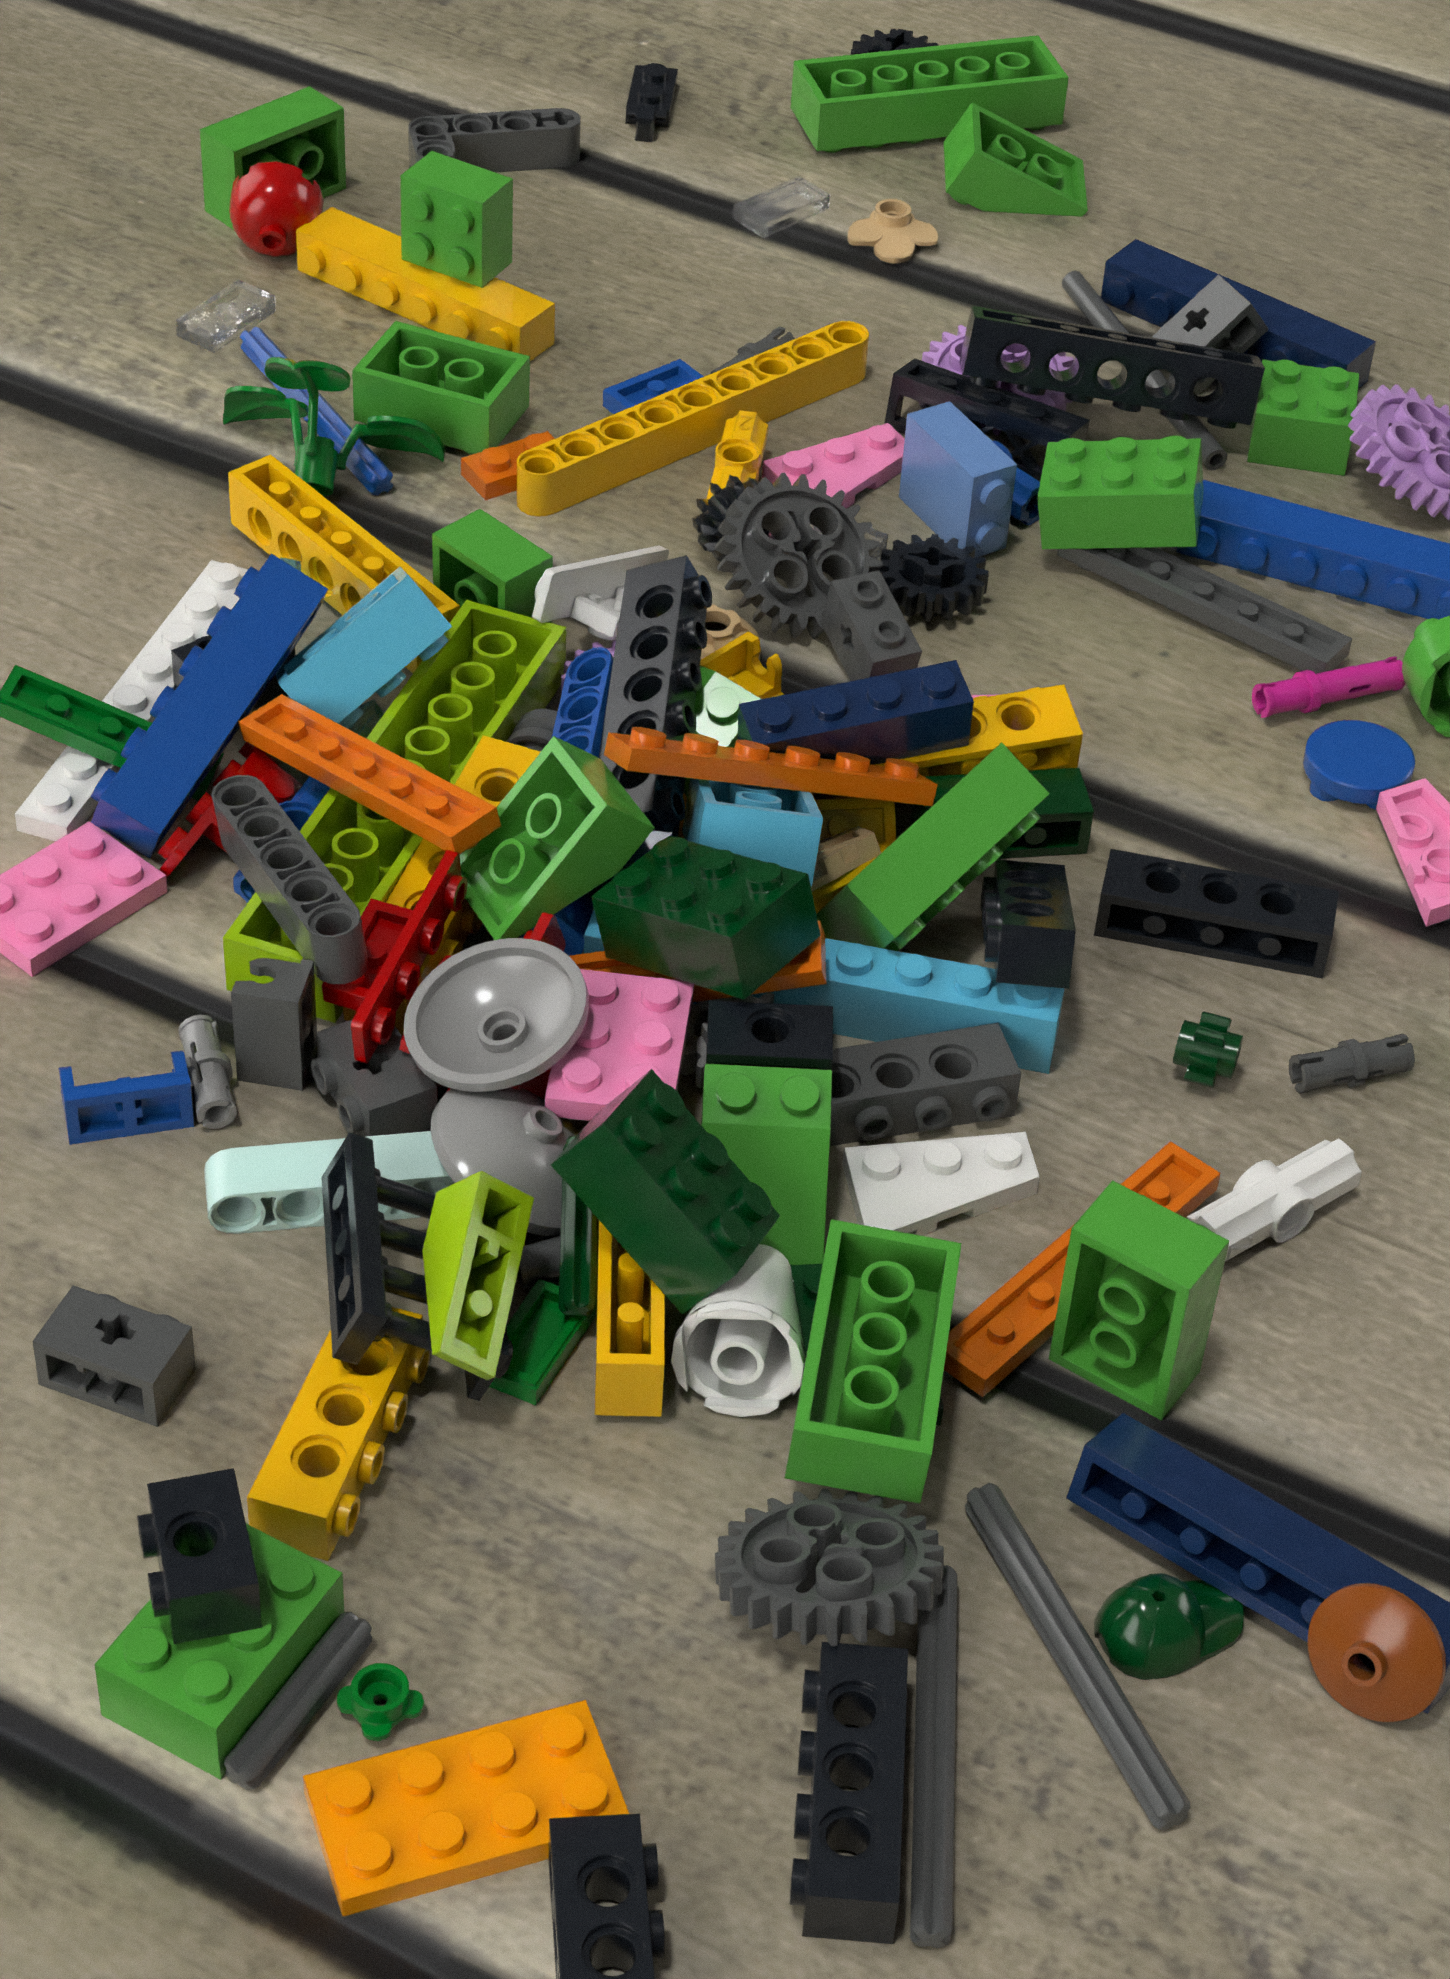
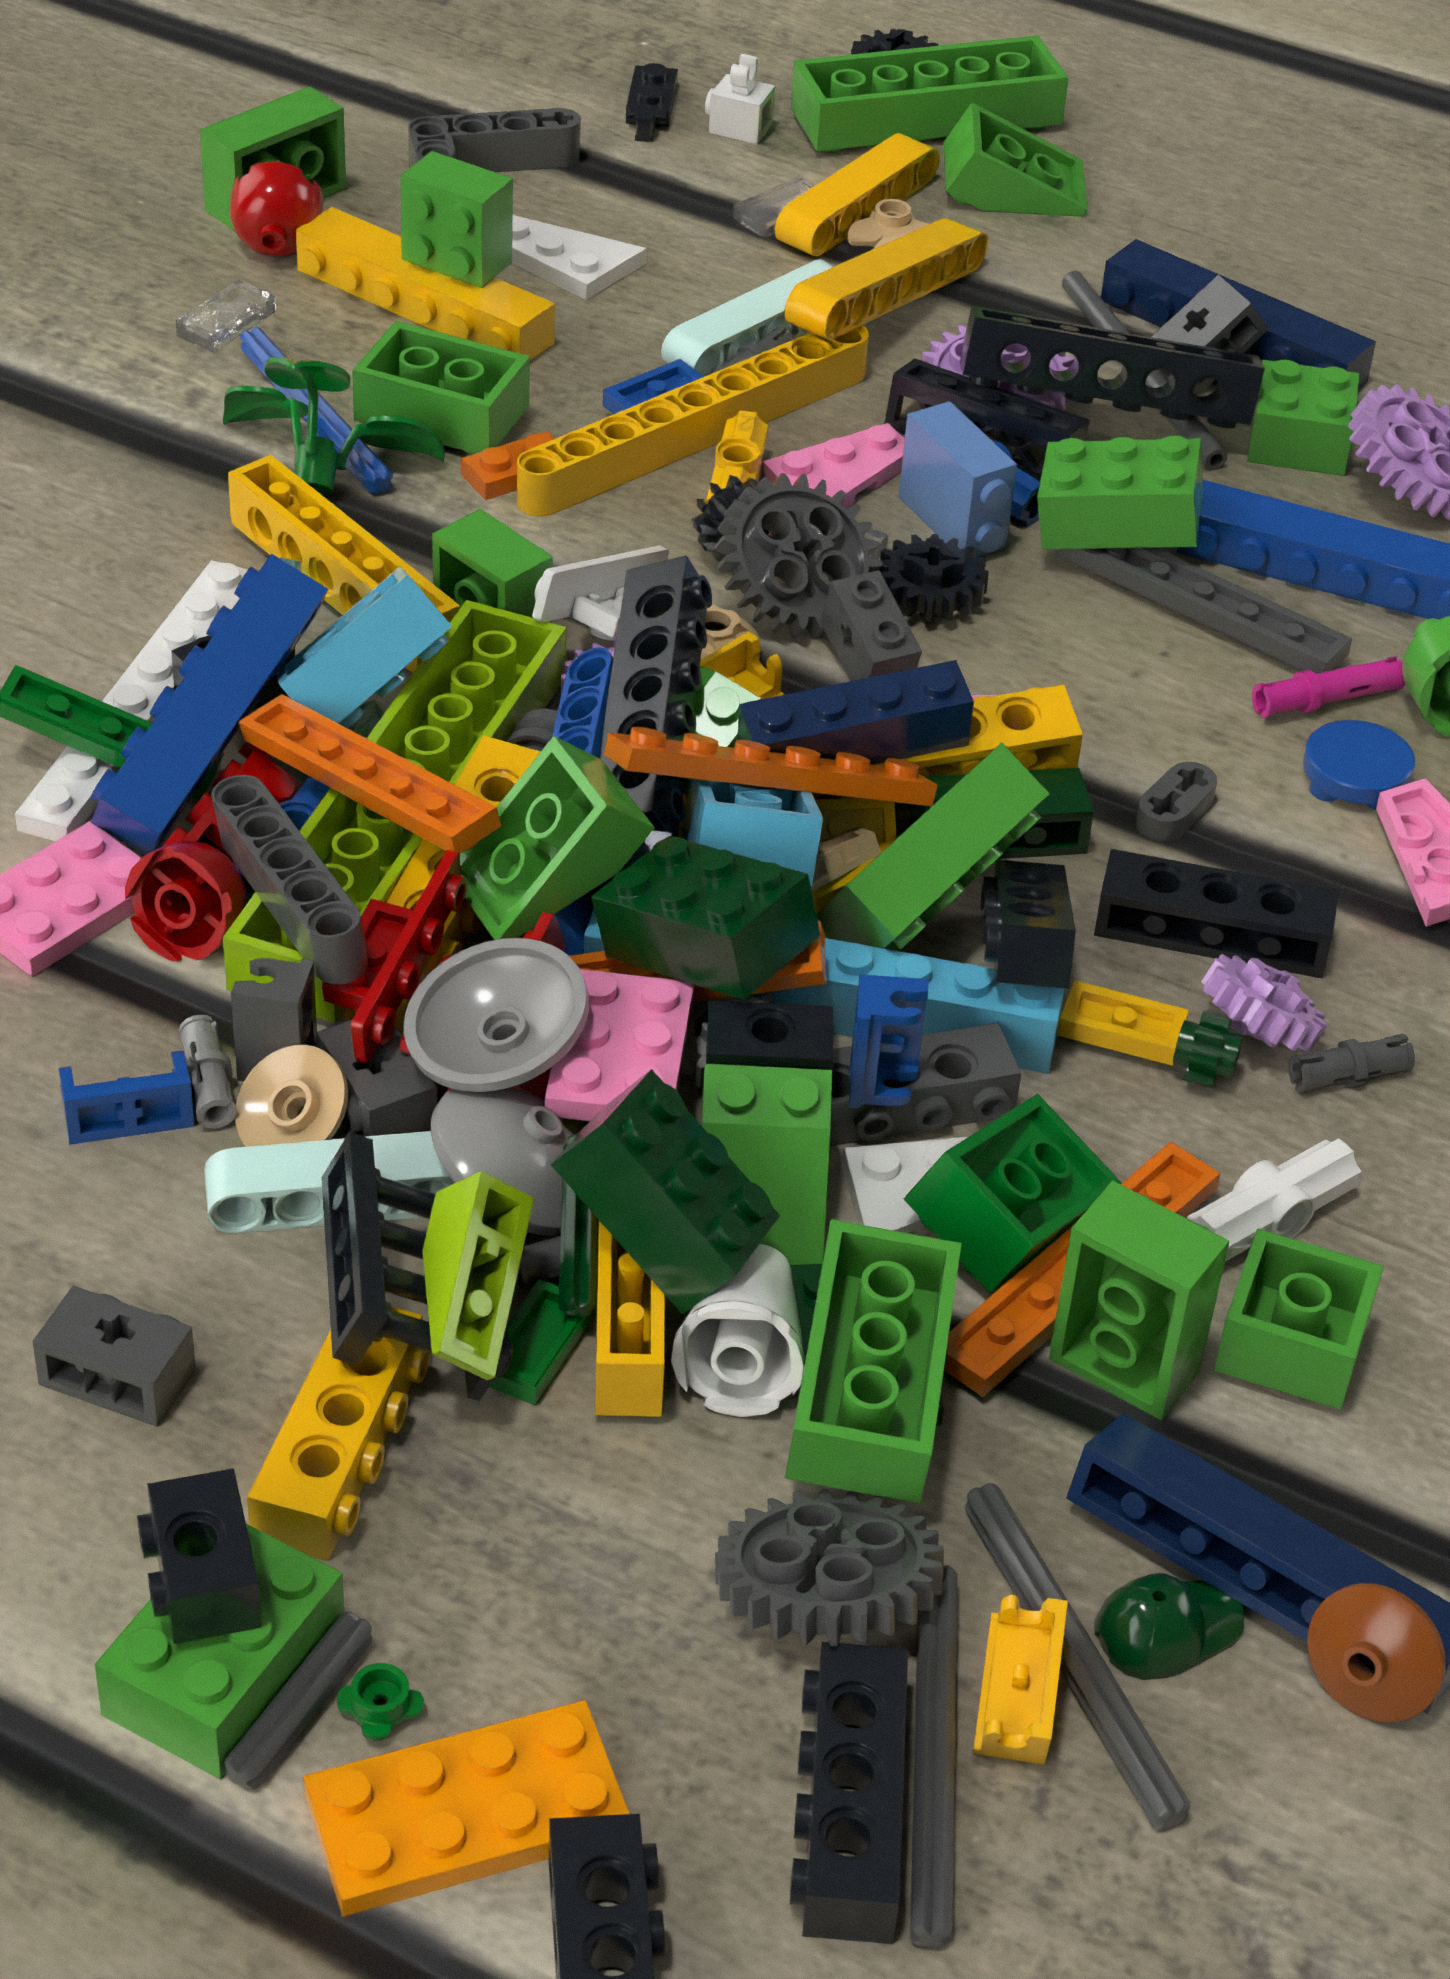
(185, 899): none -> red cylinder
(281, 1087): none -> tan dish
(572, 258): none -> white wing
(720, 332): none -> light aqua beam
(741, 105): none -> white brick
(826, 211): none -> yellow beam
(885, 278): none -> yellow beam
(886, 1038): none -> blue hinge
(1010, 1190): none -> green slope
(1020, 1681): none -> yellow hinge
(1121, 1022): none -> yellow plate
(1184, 791): none -> dark grey beam
(1264, 1002): none -> lavender gear
(1298, 1318): none -> bright green brick

